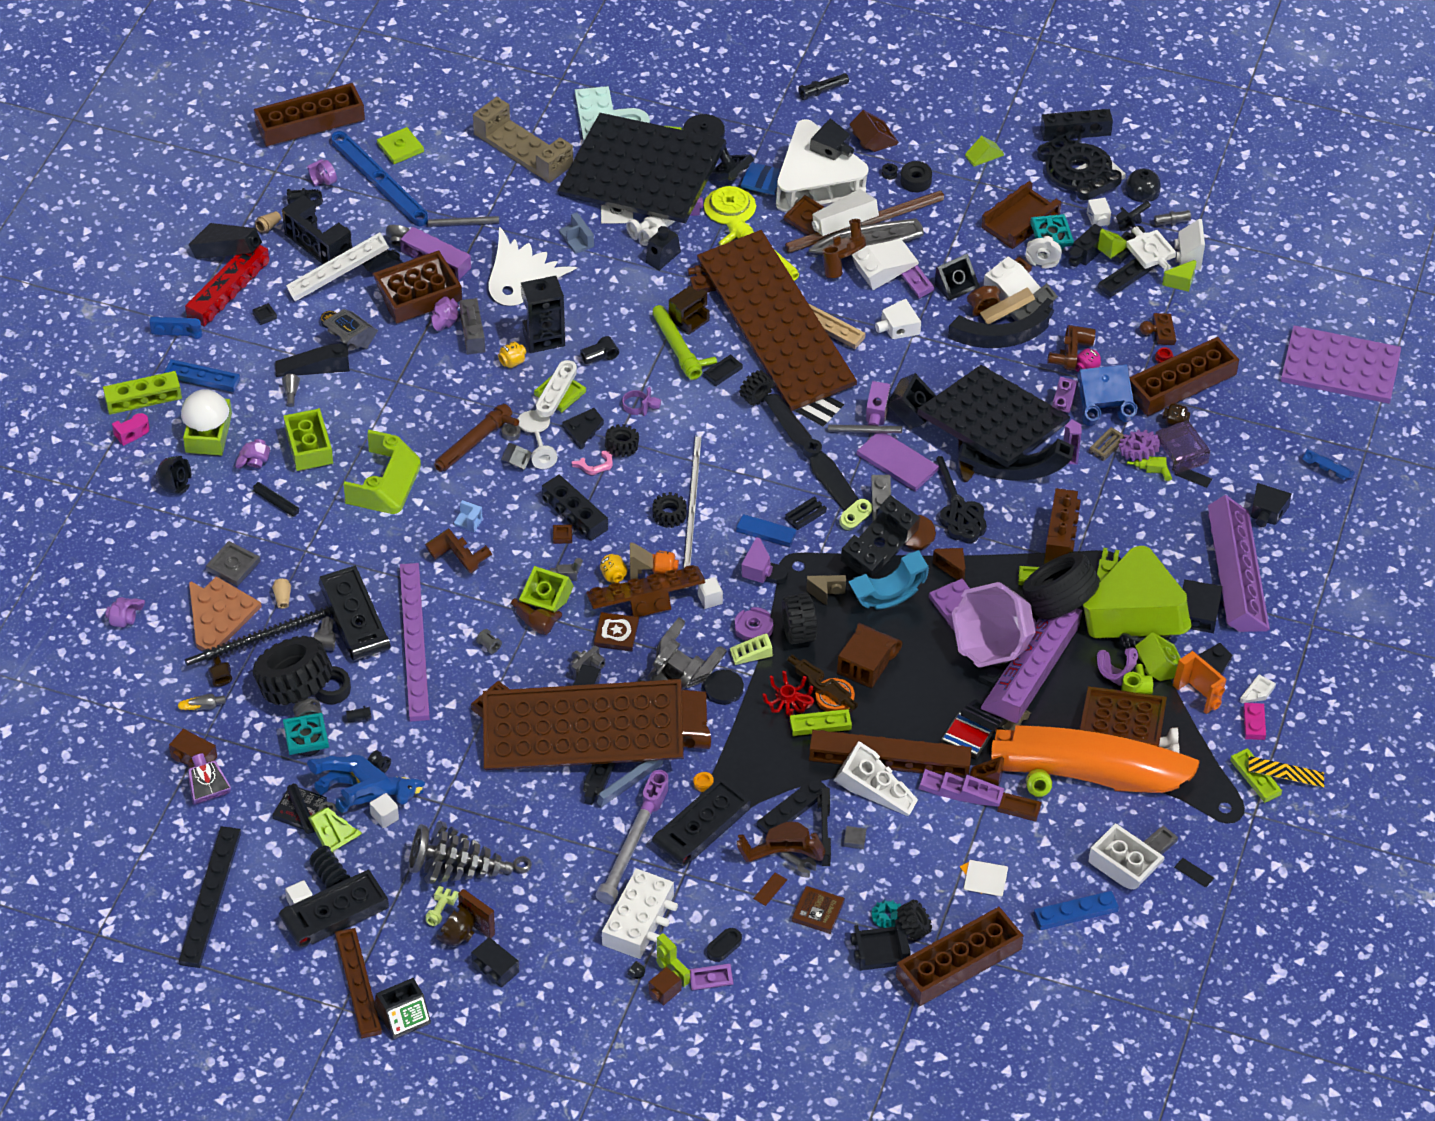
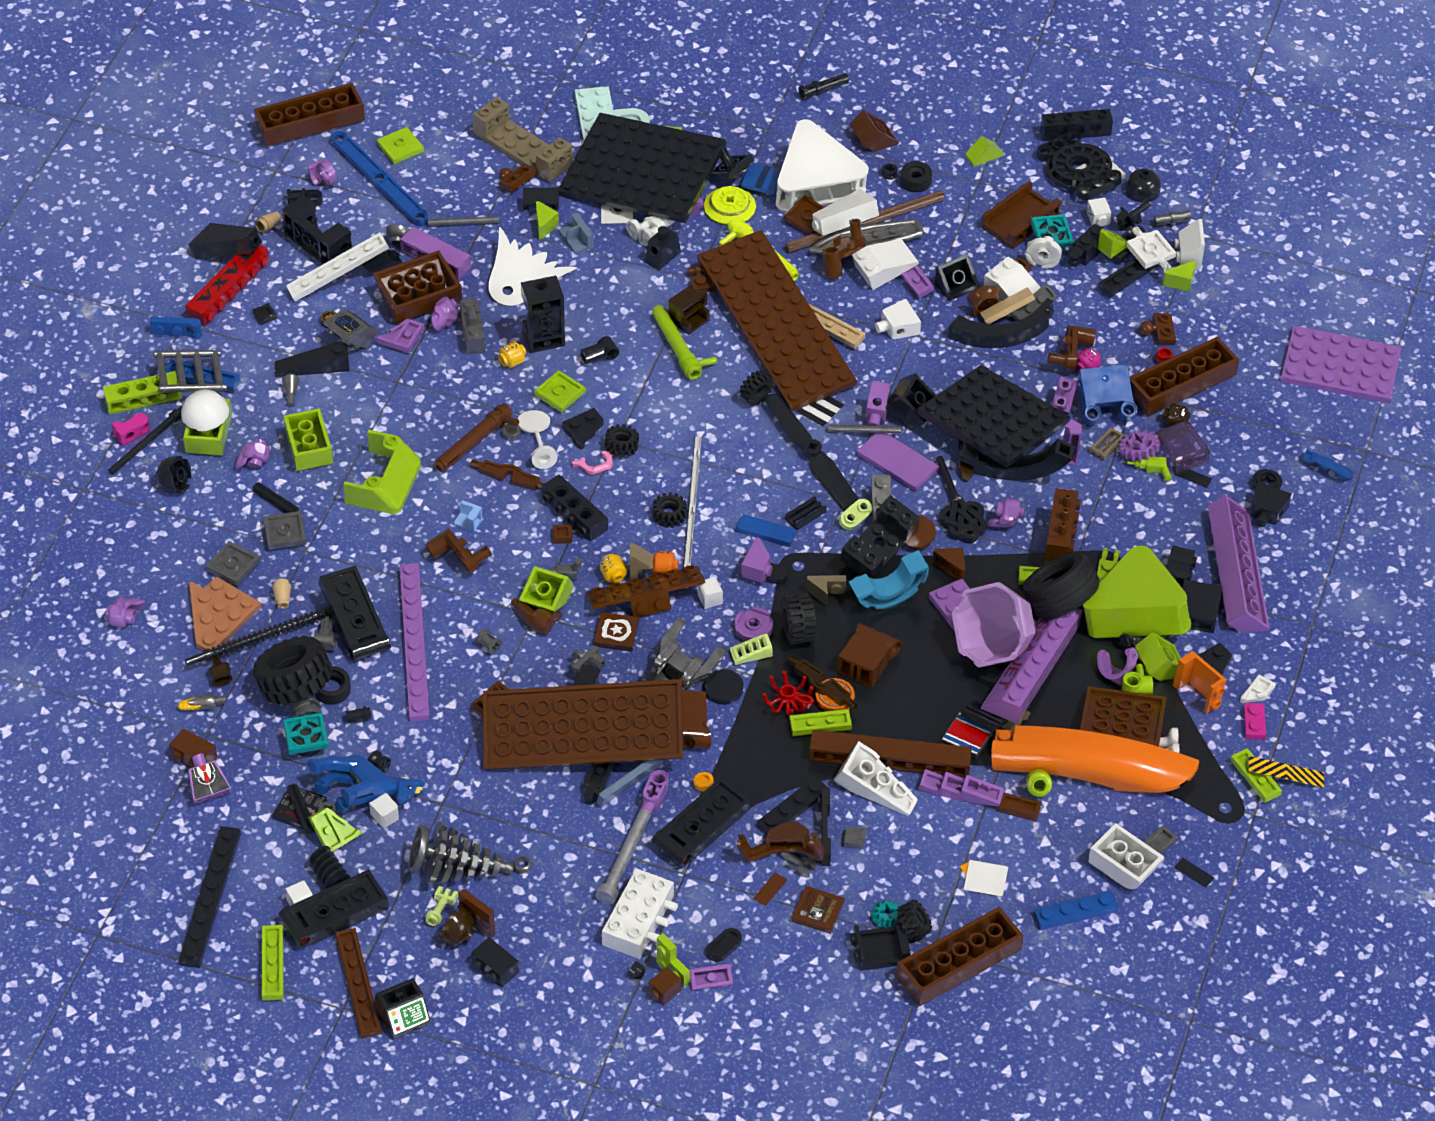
(174, 416): none -> black bar
(196, 355): none -> flat silver bar
(272, 962): none -> lime plate
(284, 530): none -> flat silver plate
(402, 336): none -> medium lavender wing
(500, 472): none -> reddish brown piece
(512, 180): none -> reddish brown plate
(516, 455): panel -> none
(546, 219): none -> lime slope
(547, 196): none -> black hinge
(556, 388): white plate -> none
(648, 401): medium lavender piece -> none
(705, 125): black wheel -> none
(722, 370): black tile -> none
(831, 141): black torso -> none
(989, 771): reddish brown slope -> none
(1007, 513): none -> medium lavender head
(1180, 563): none -> black brick
(1272, 477): none -> black gear

